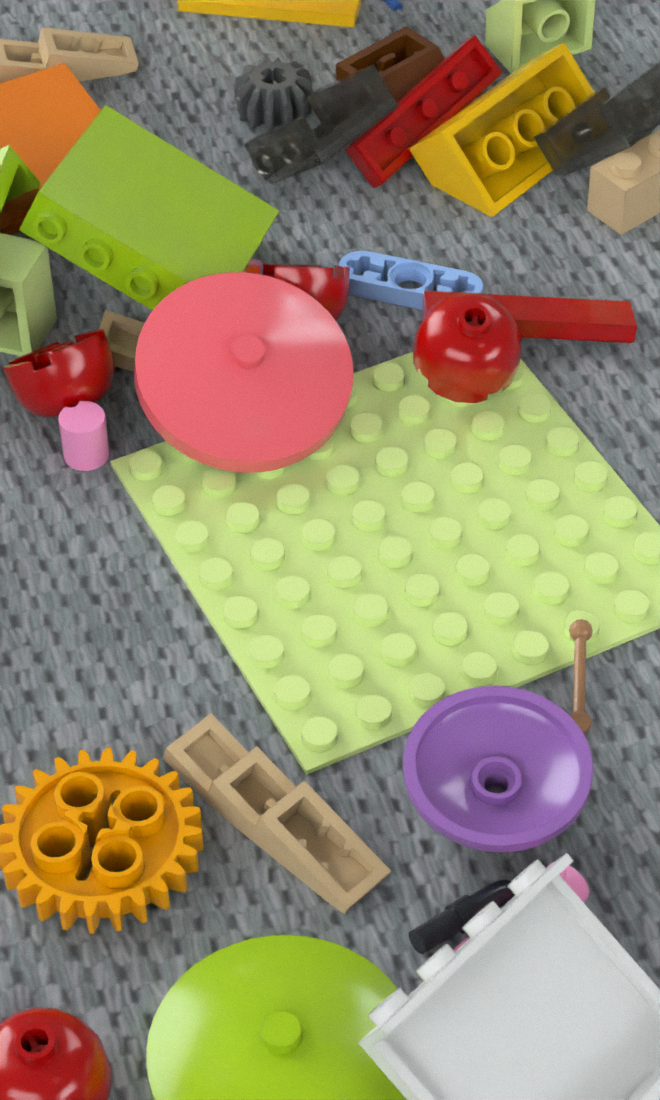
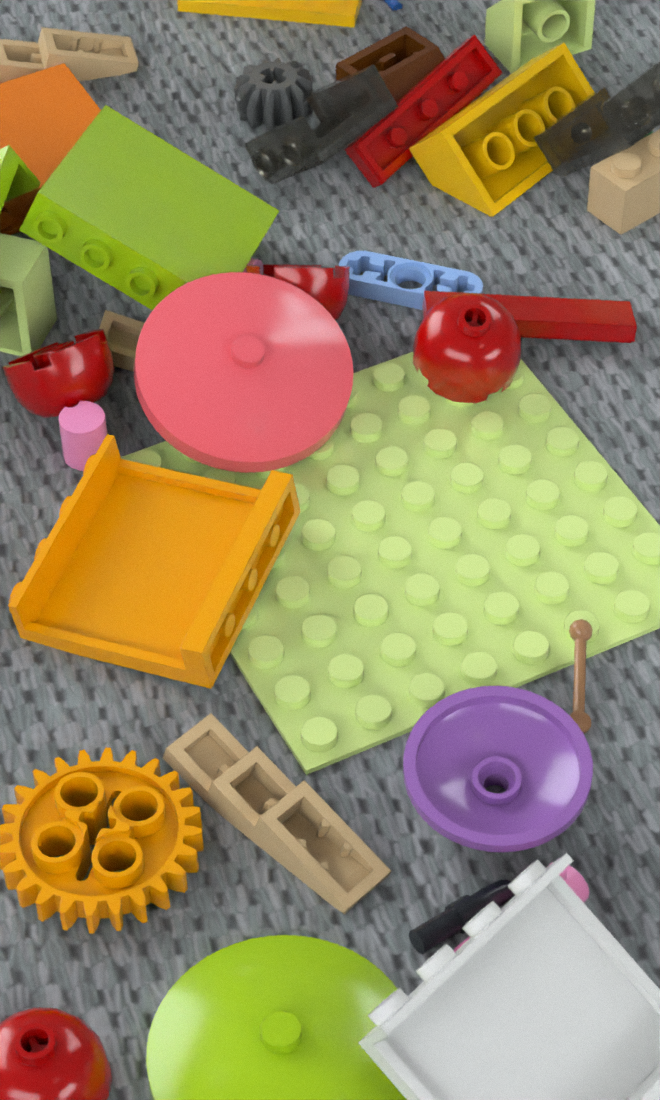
(153, 566): none -> light orange panel

